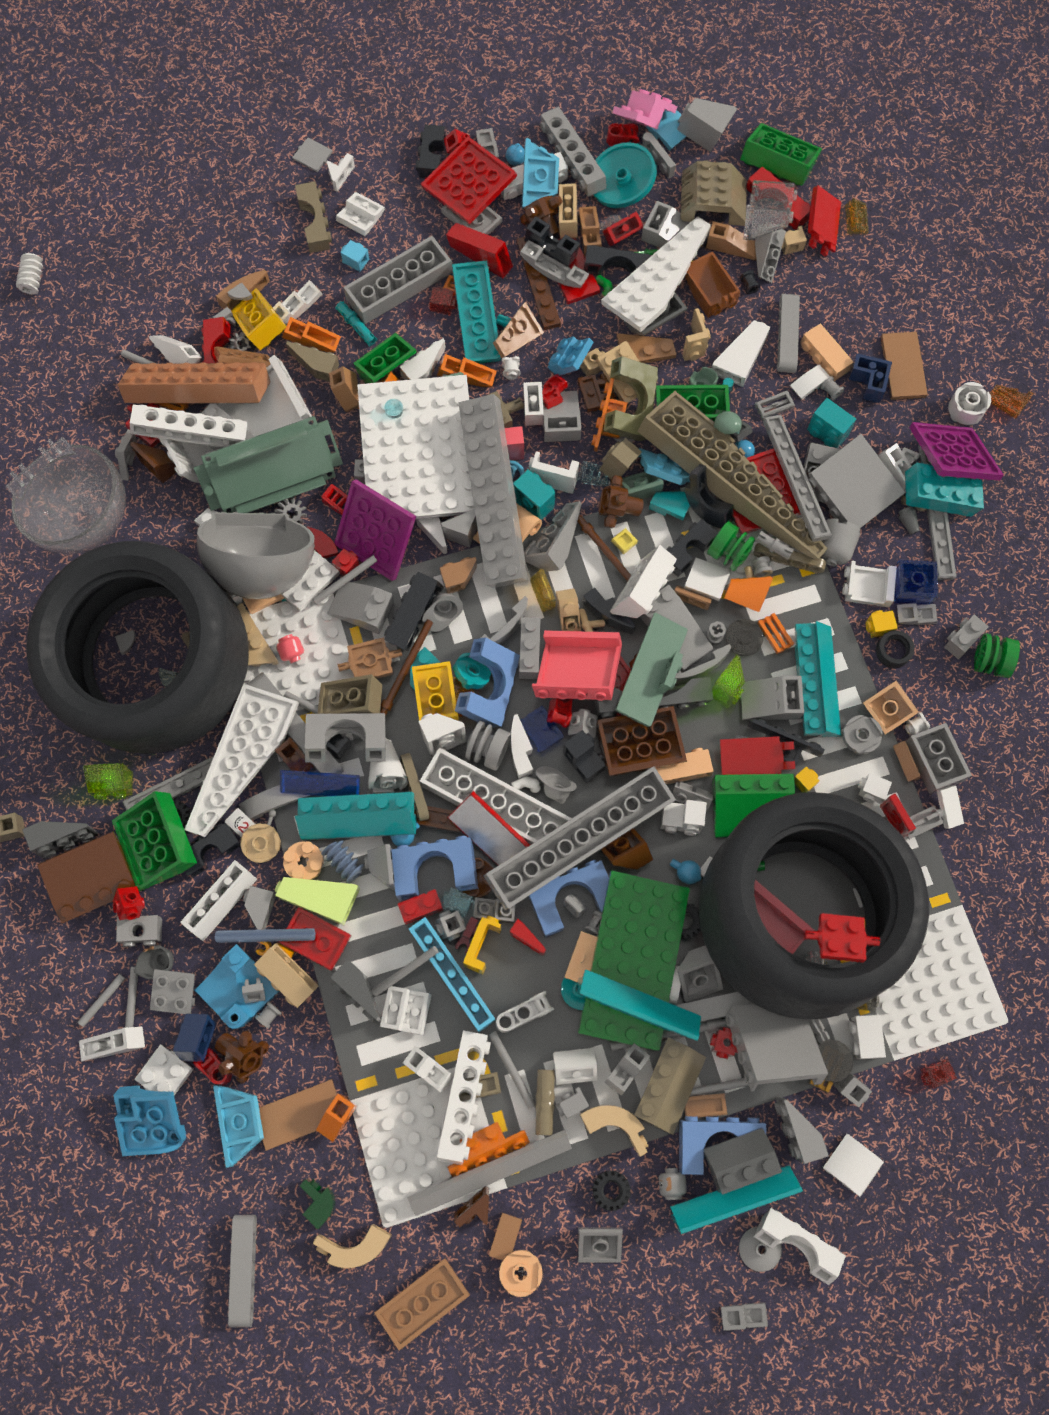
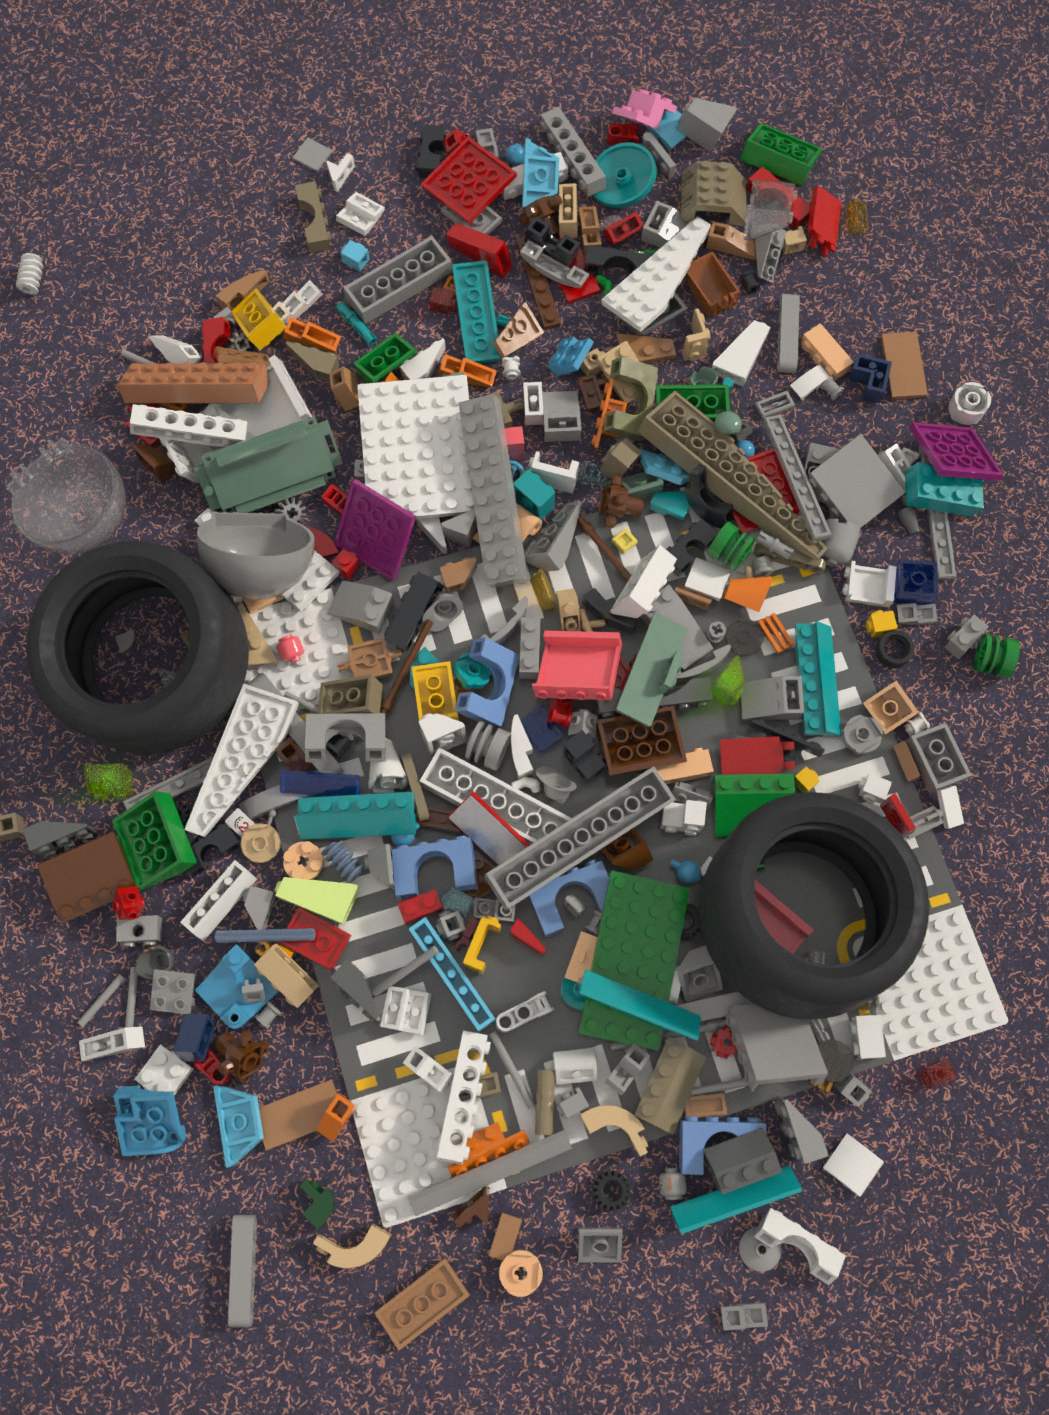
(125, 454): light grey wing -> none
(240, 292): light grey tile -> none
(345, 579): light grey bar -> none
(393, 408): clear light blue tile -> none
(552, 391): red tile -> none
(831, 424): teal brick -> none
(842, 938): red plate -> none
(1009, 399): clear orange wing -> none

